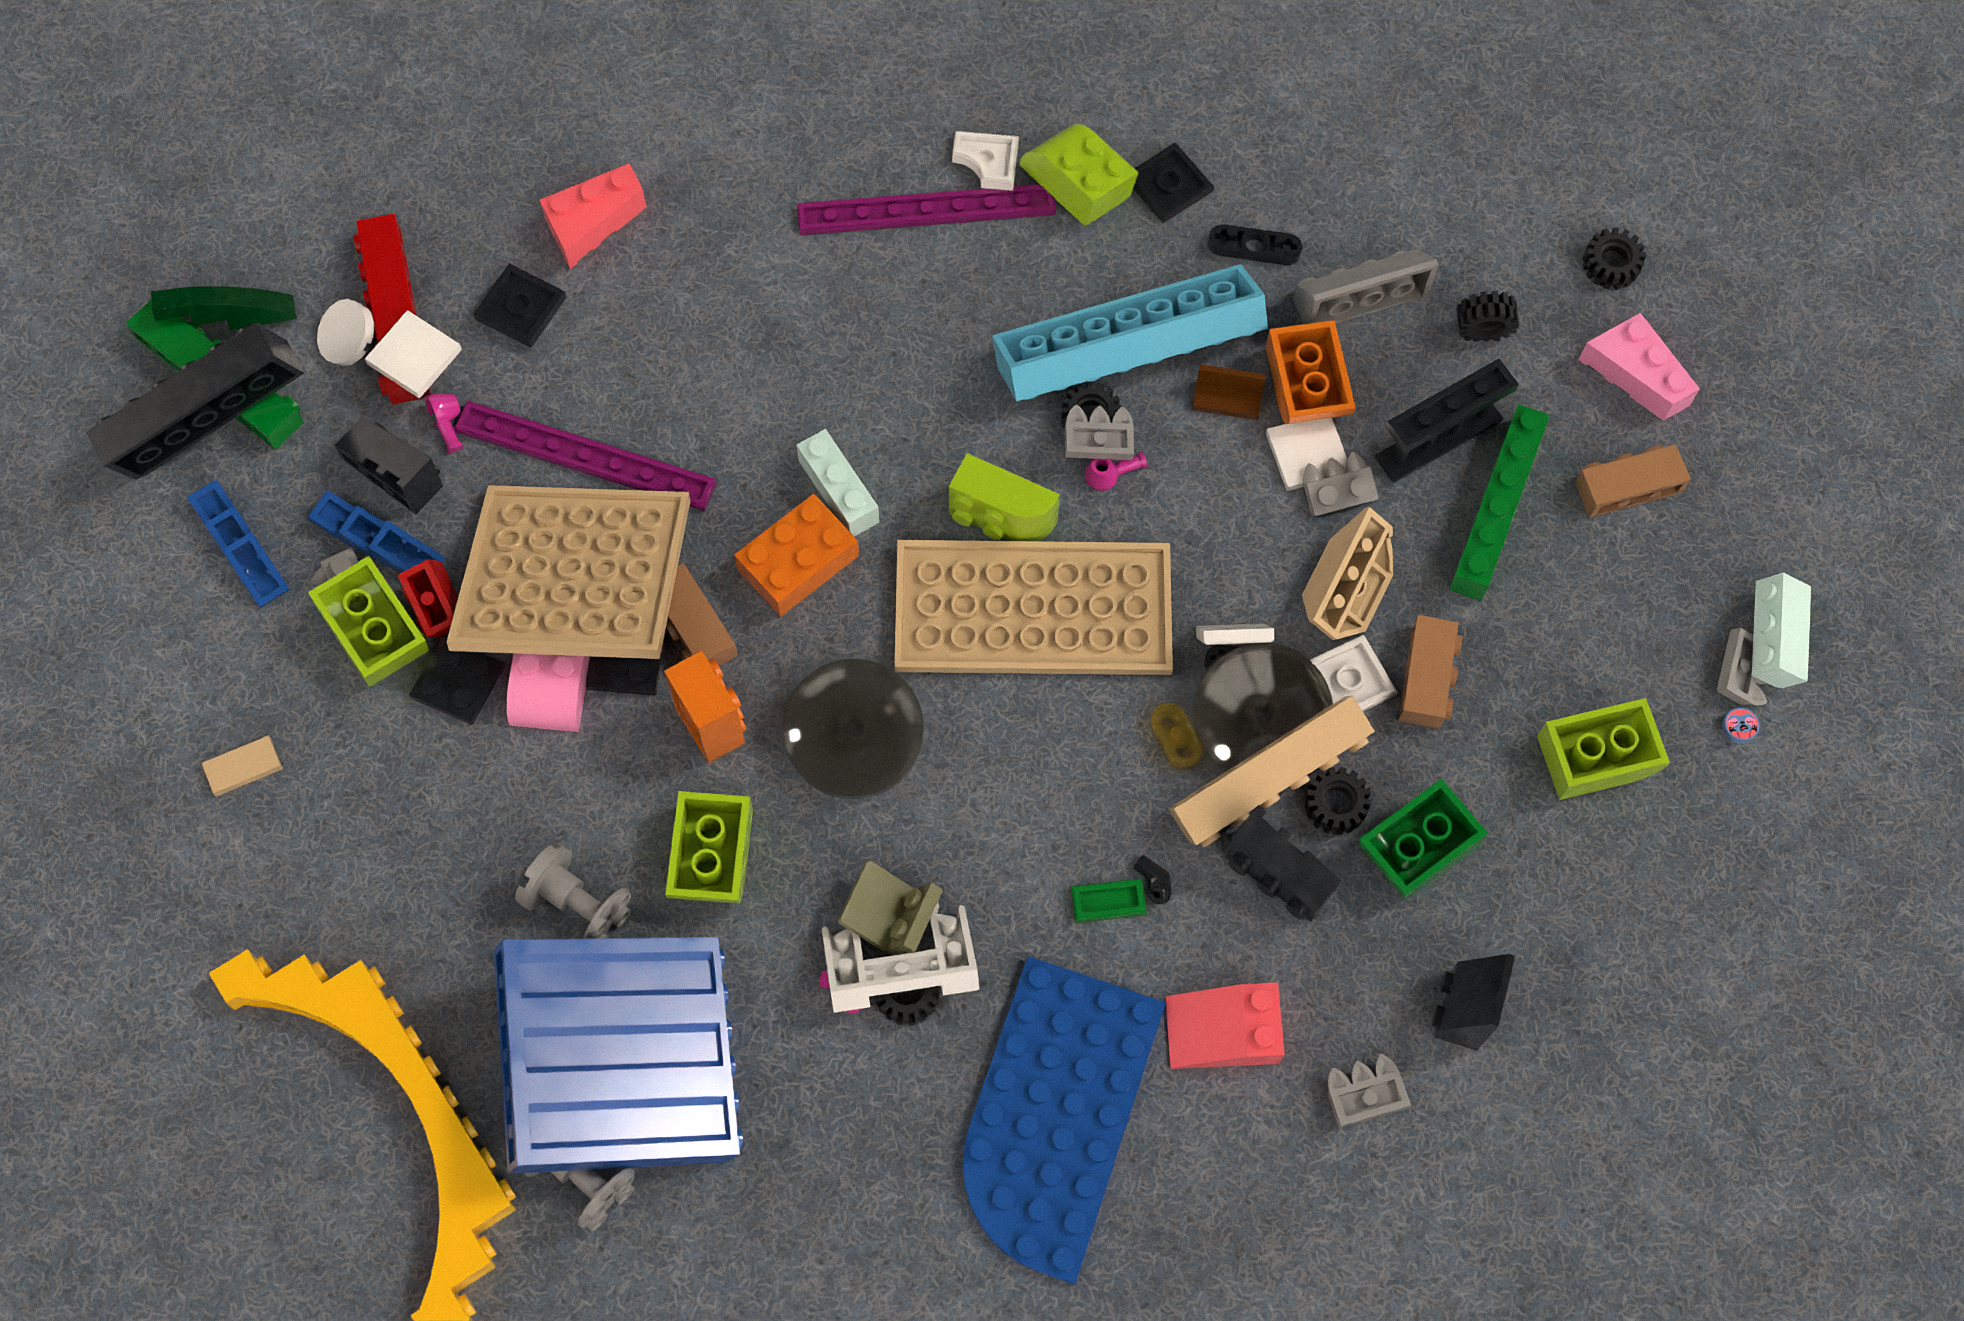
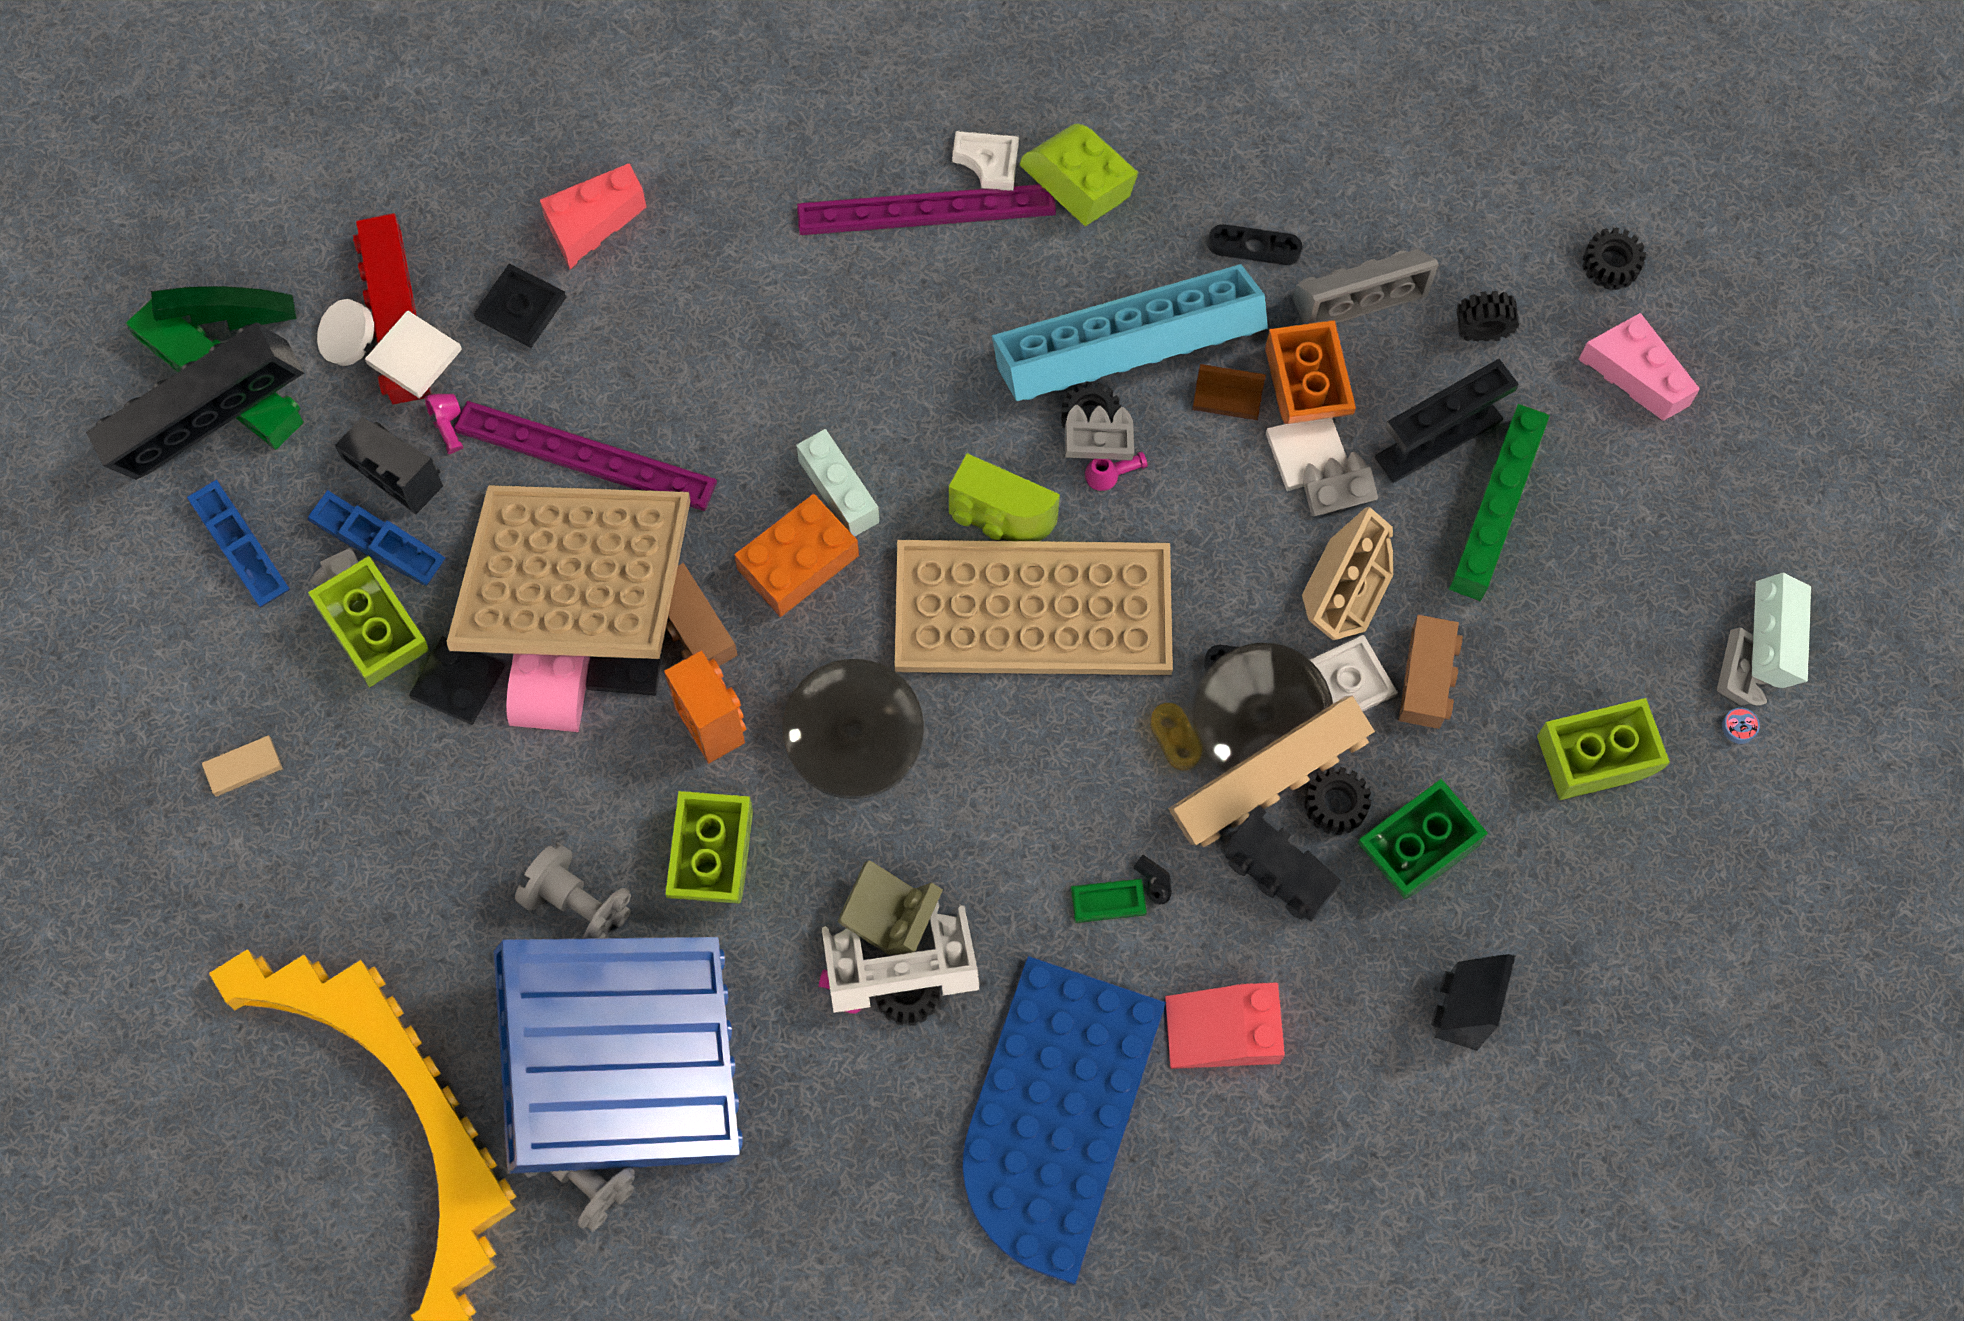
(431, 596): red brick -> none
(1170, 183): black tile -> none
(1235, 634): white tile -> none
(1368, 1095): light grey plate -> none
(1632, 480): medium nougat brick -> none

